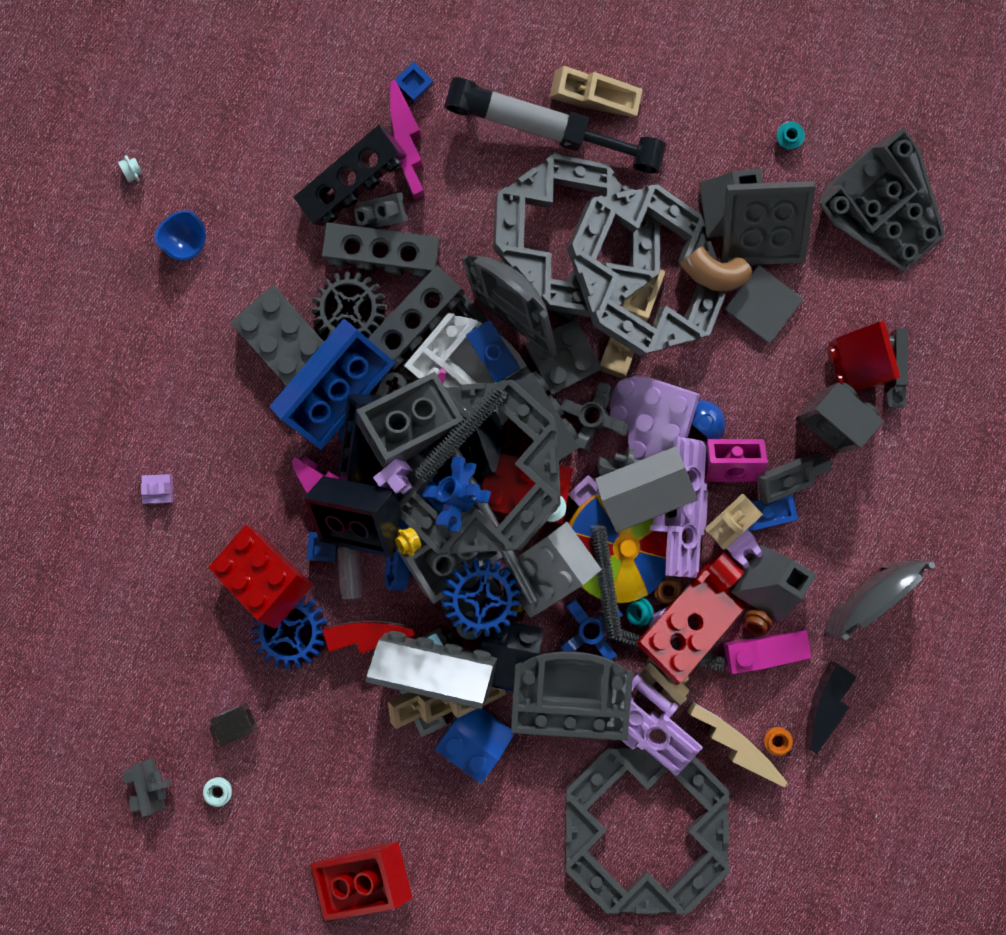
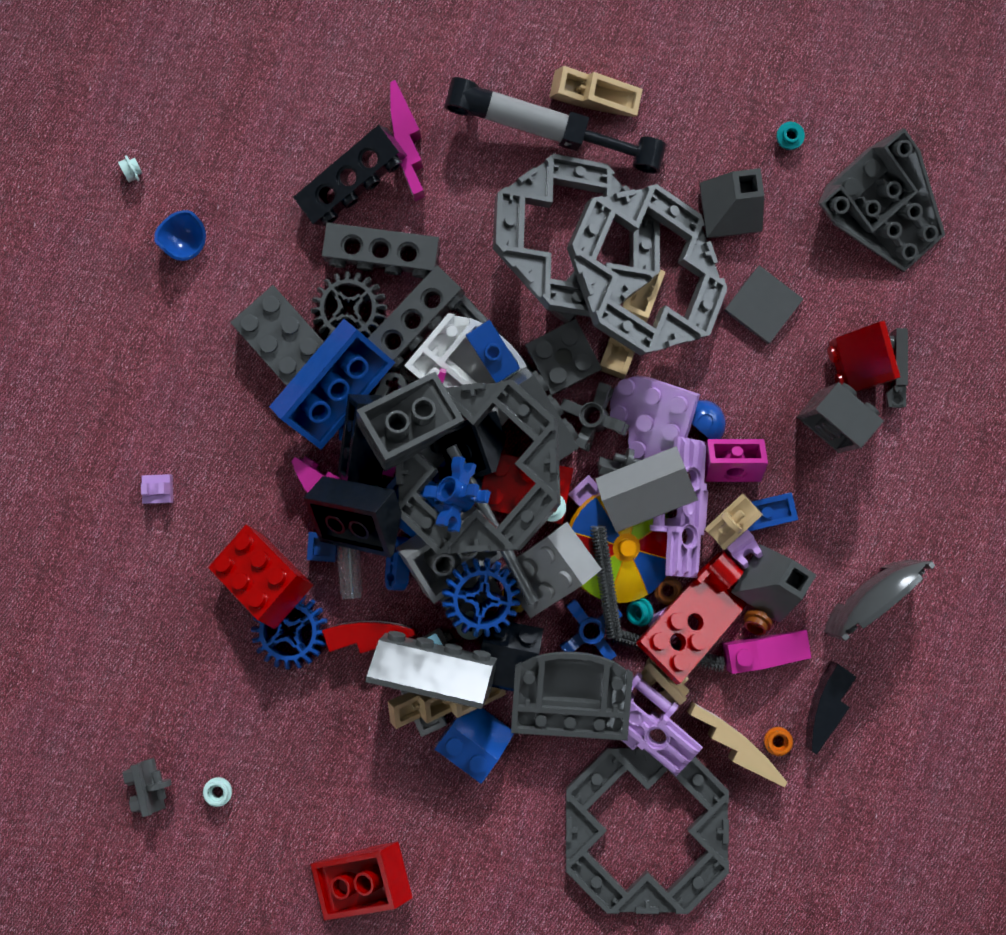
(233, 724): clear smoke brick -> none
(381, 211): dark grey hips -> none
(395, 477): lavender tile -> none
(408, 541): yellow plate -> none
(414, 82): blue plate -> none
(461, 435): dark grey axle -> none
(511, 299): dark grey slope -> none
(716, 275): medium nougat cylinder -> none
(767, 222): dark grey plate -> none
(791, 477): dark grey hinge -> none

